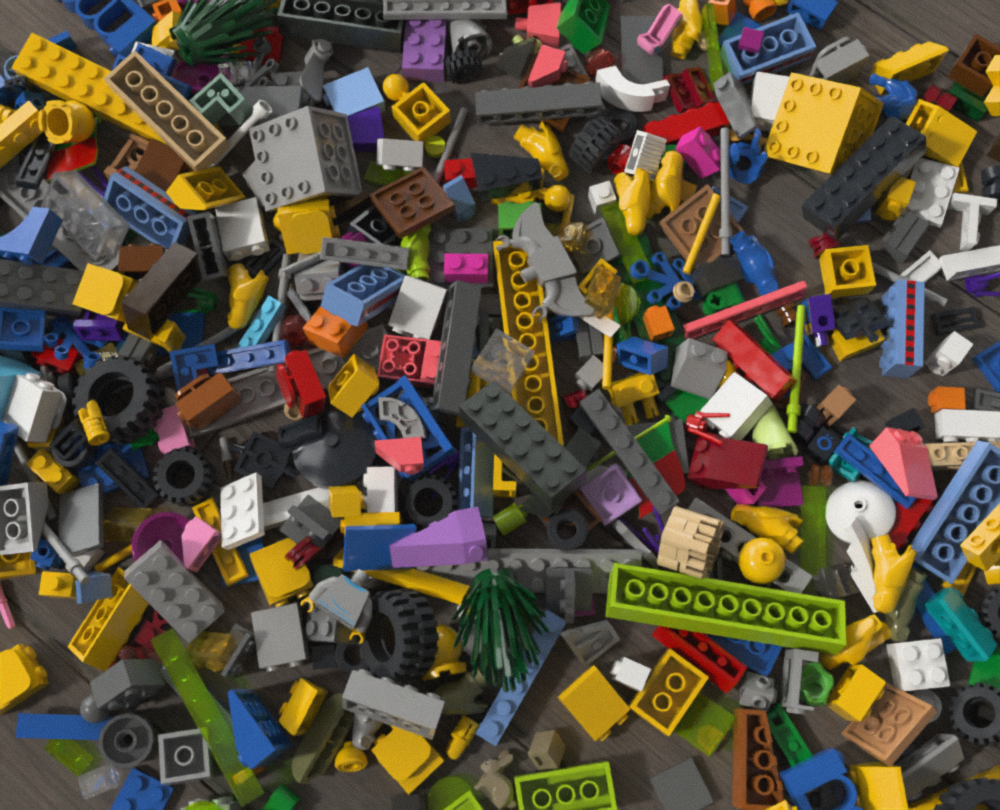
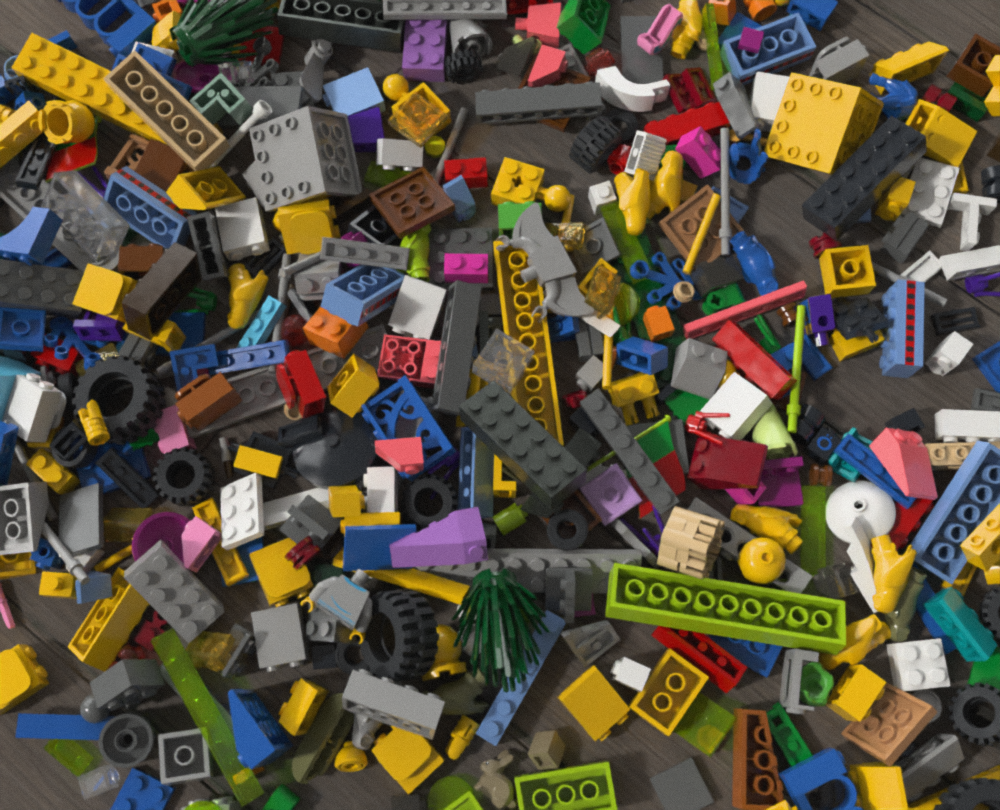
(258, 461): none -> yellow tile
(403, 416): light grey tile -> none
(417, 119): none -> clear yellow plate
(505, 175): black wedge -> none
(544, 146): yellow animal -> none
(757, 691): light grey brick -> none
(835, 404): medium nougat brick -> none
(946, 398): orange brick -> none

